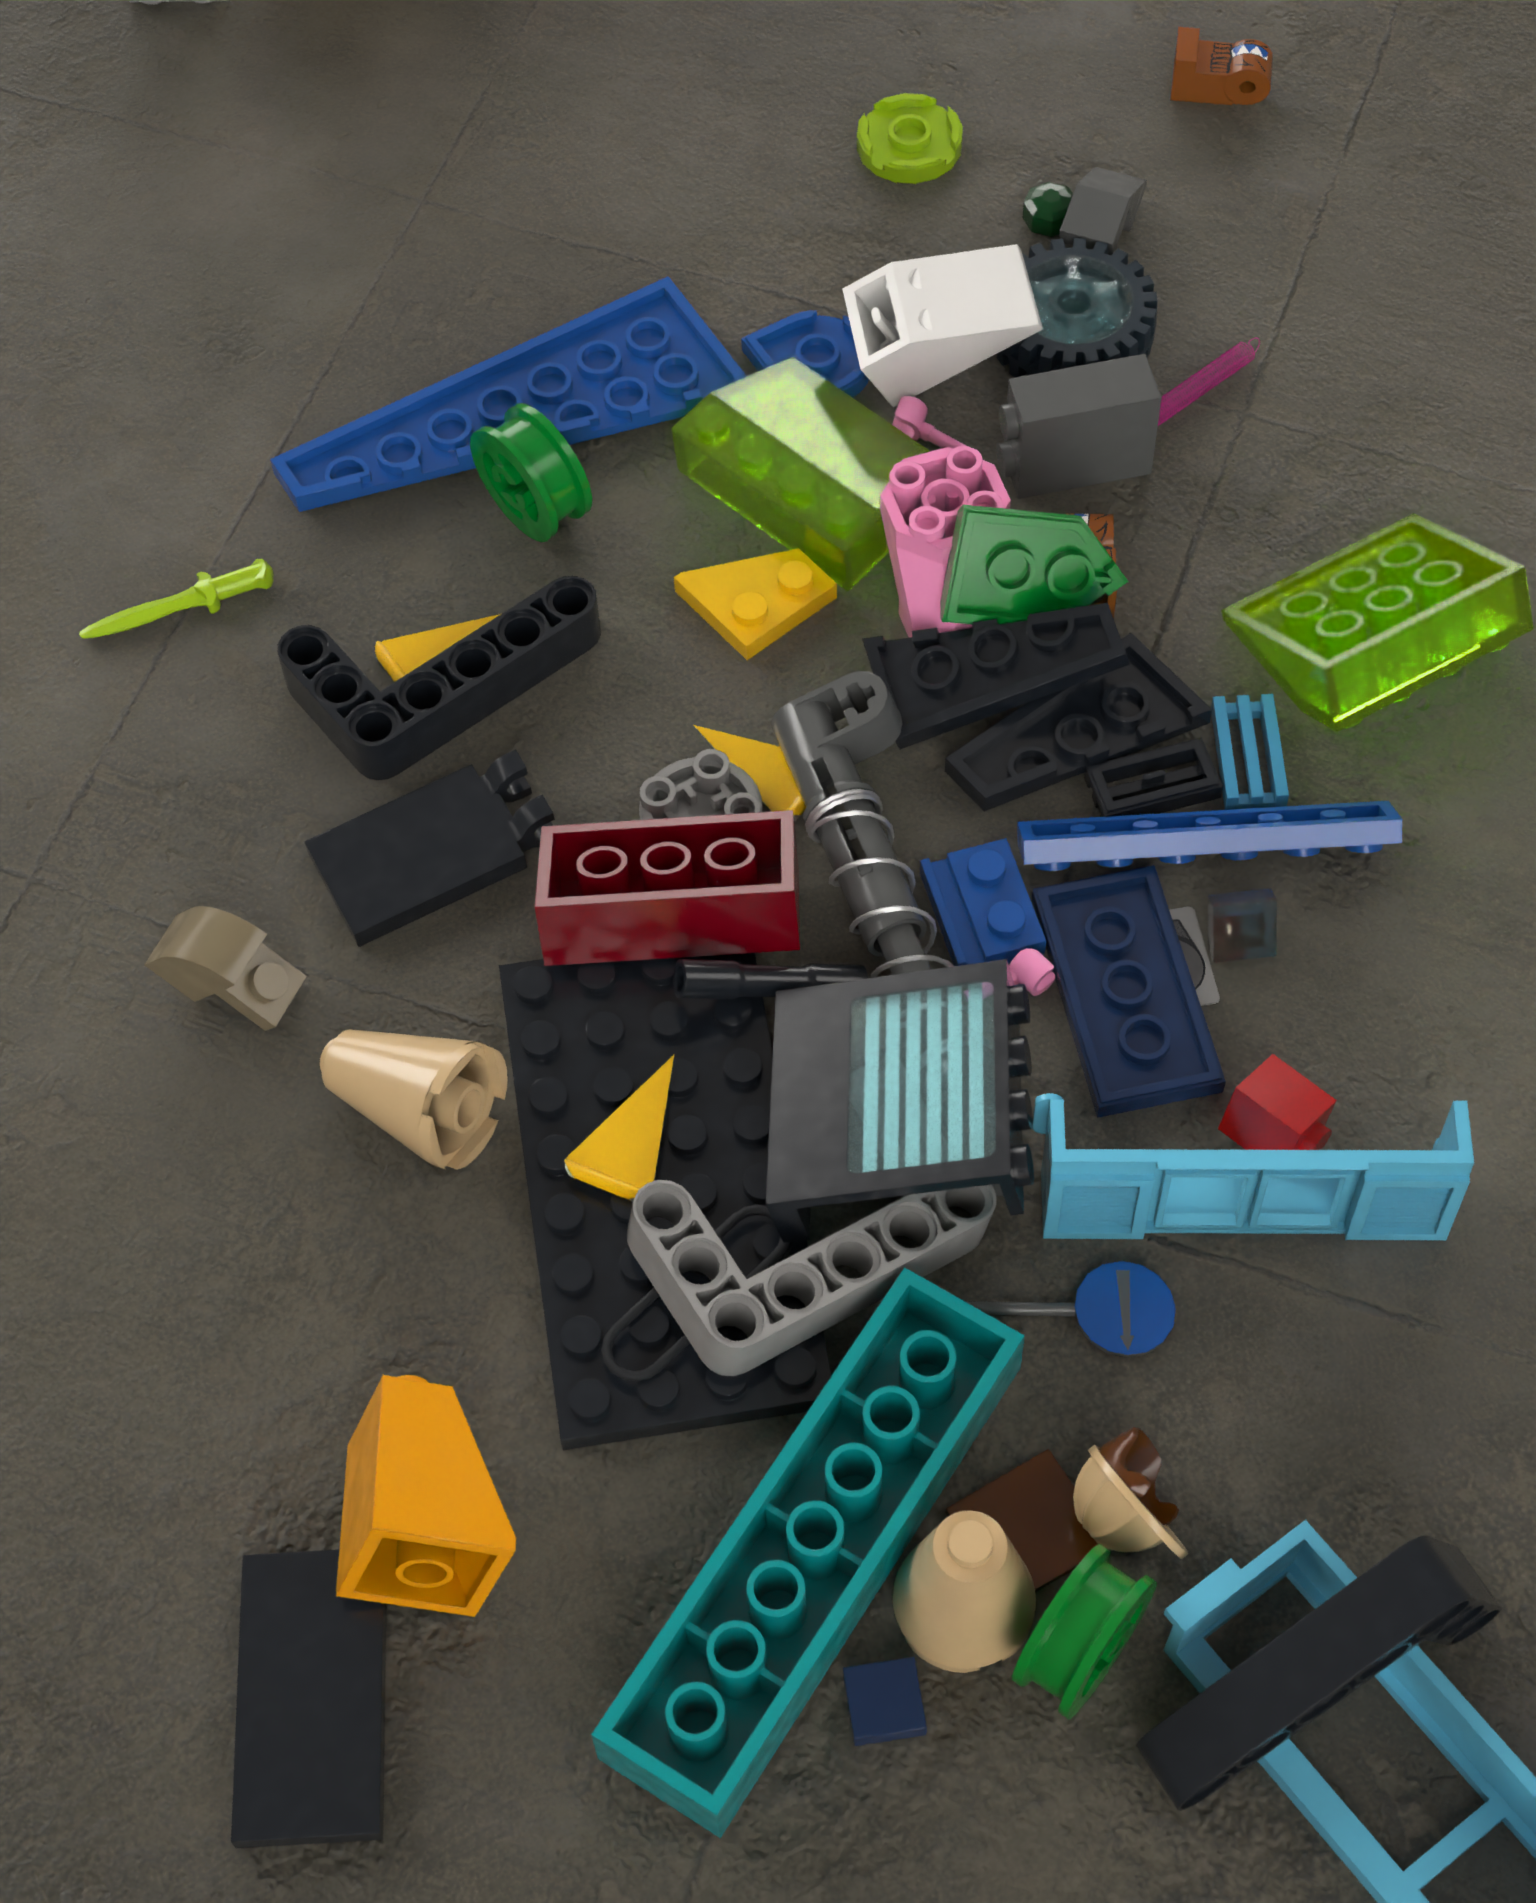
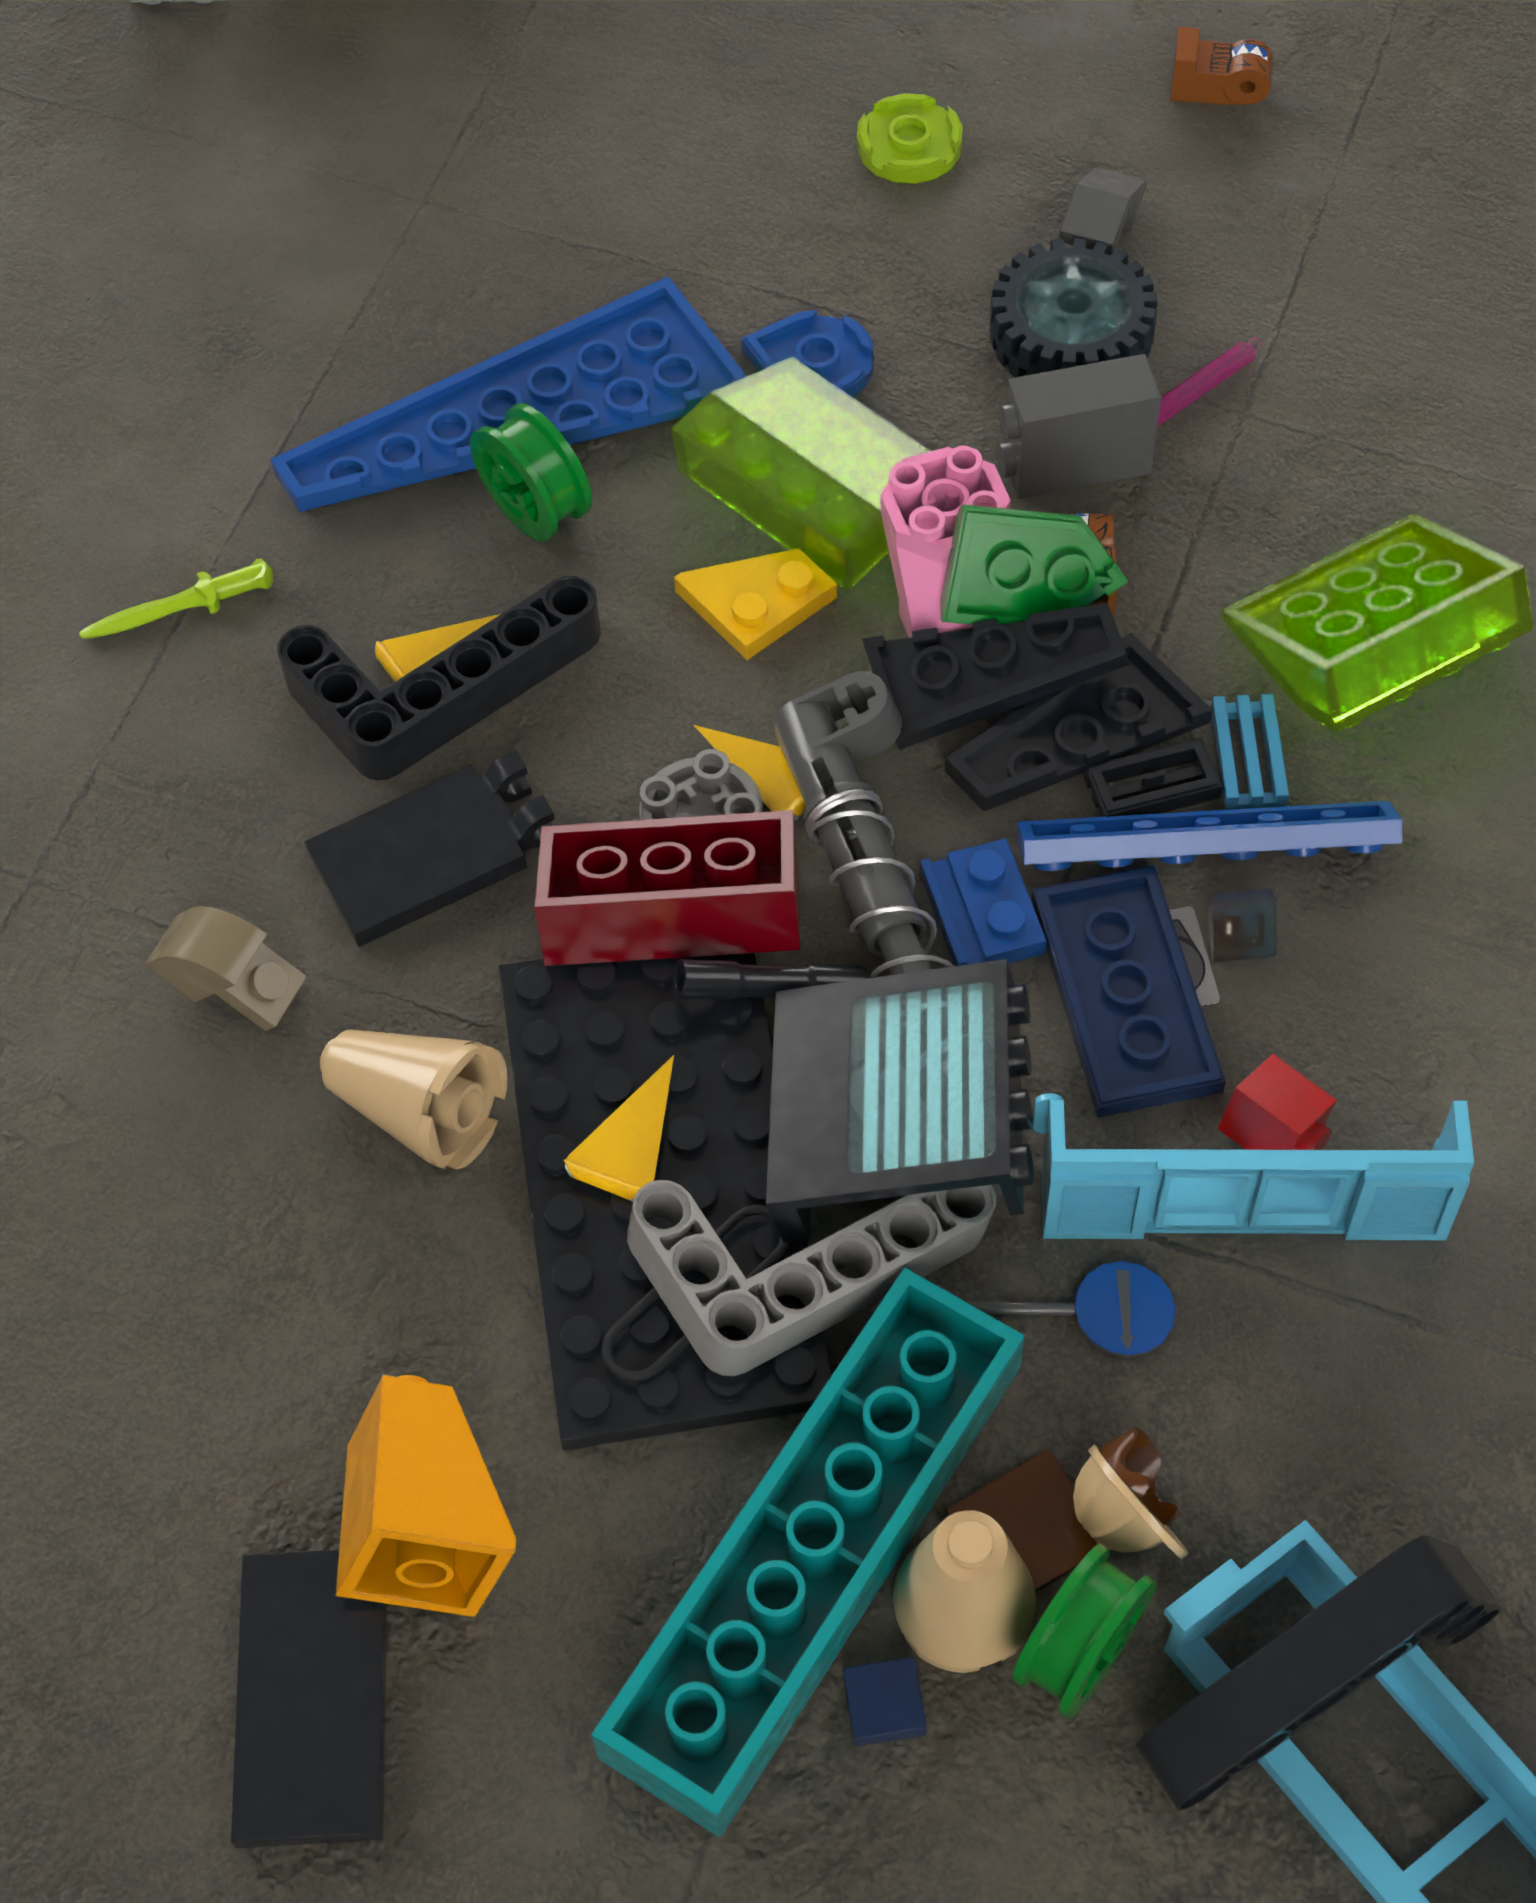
(911, 418): bright pink hand -> none
(939, 316): white slope -> none
(1033, 970): bright pink hand -> none
(1046, 208): dark green tile -> none

